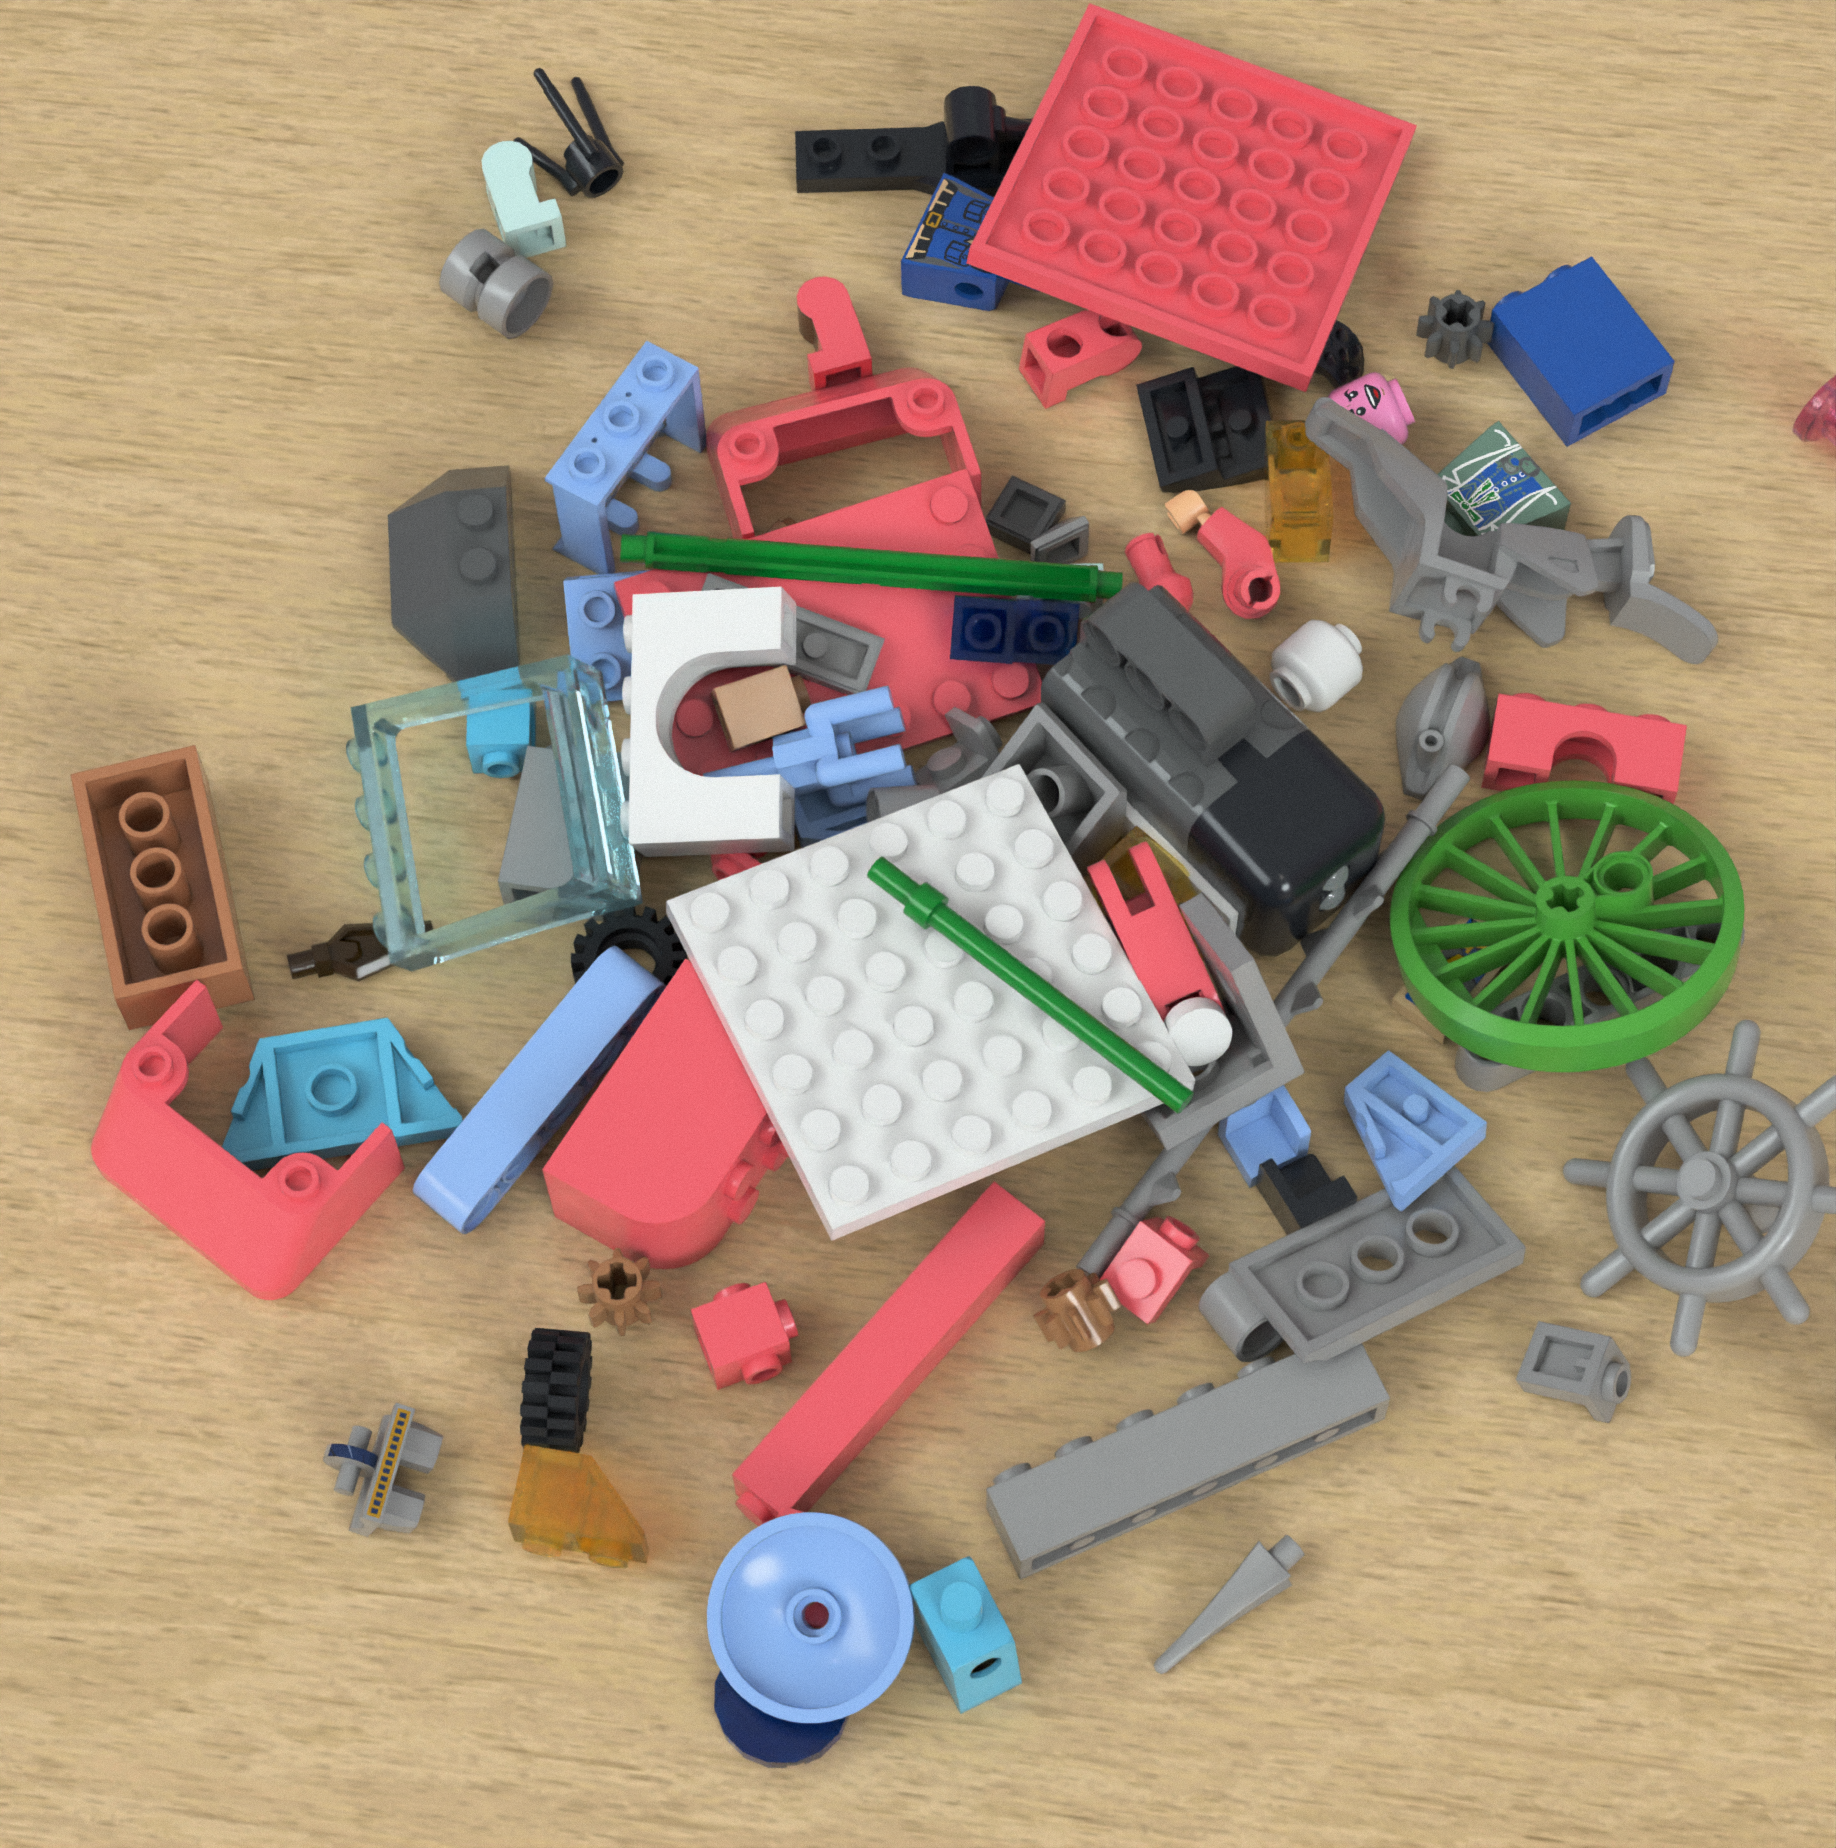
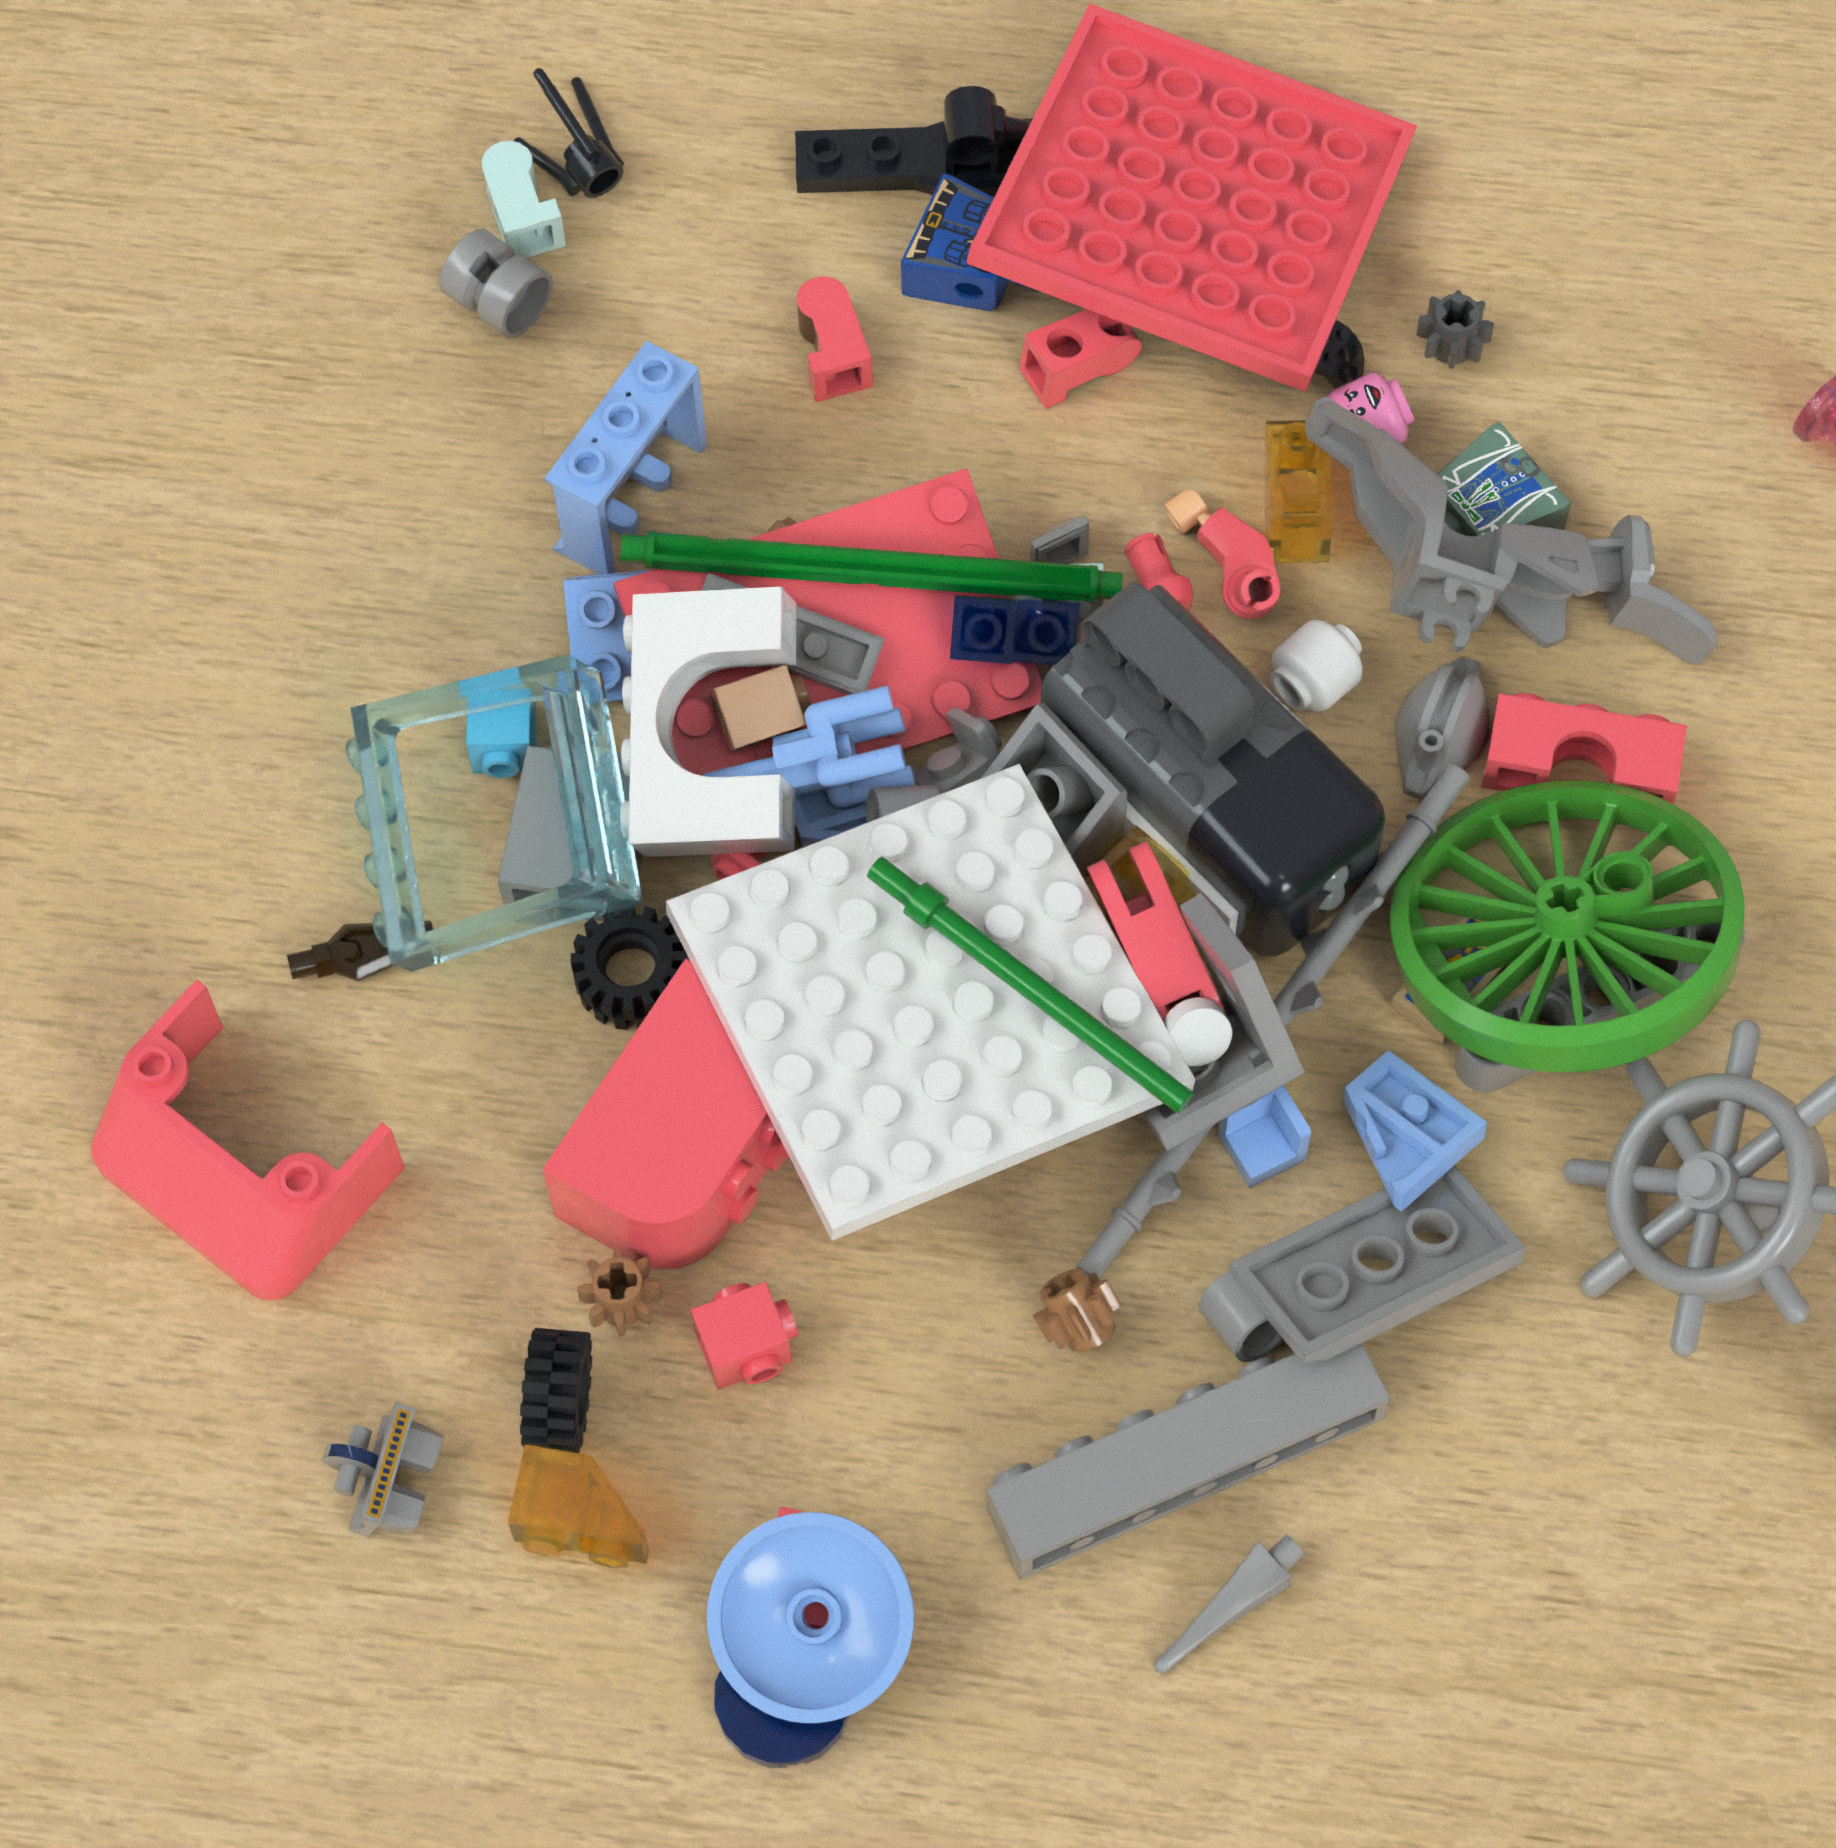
(160, 884): nougat brick -> none
(331, 1091): medium azure wing -> none
(457, 572): dark grey wedge -> none
(538, 1090): light blue beam -> none
(755, 440): coral windscreen -> none
(889, 1357): coral brick -> none
(963, 1630): medium azure torso -> none
(1023, 514): dark grey tile -> none
(1154, 1265): coral bracket -> none
(1206, 428): black slope -> none
(1302, 1192): black panel -> none
(1576, 1369): light grey bracket -> none
(1579, 350): blue brick -> none

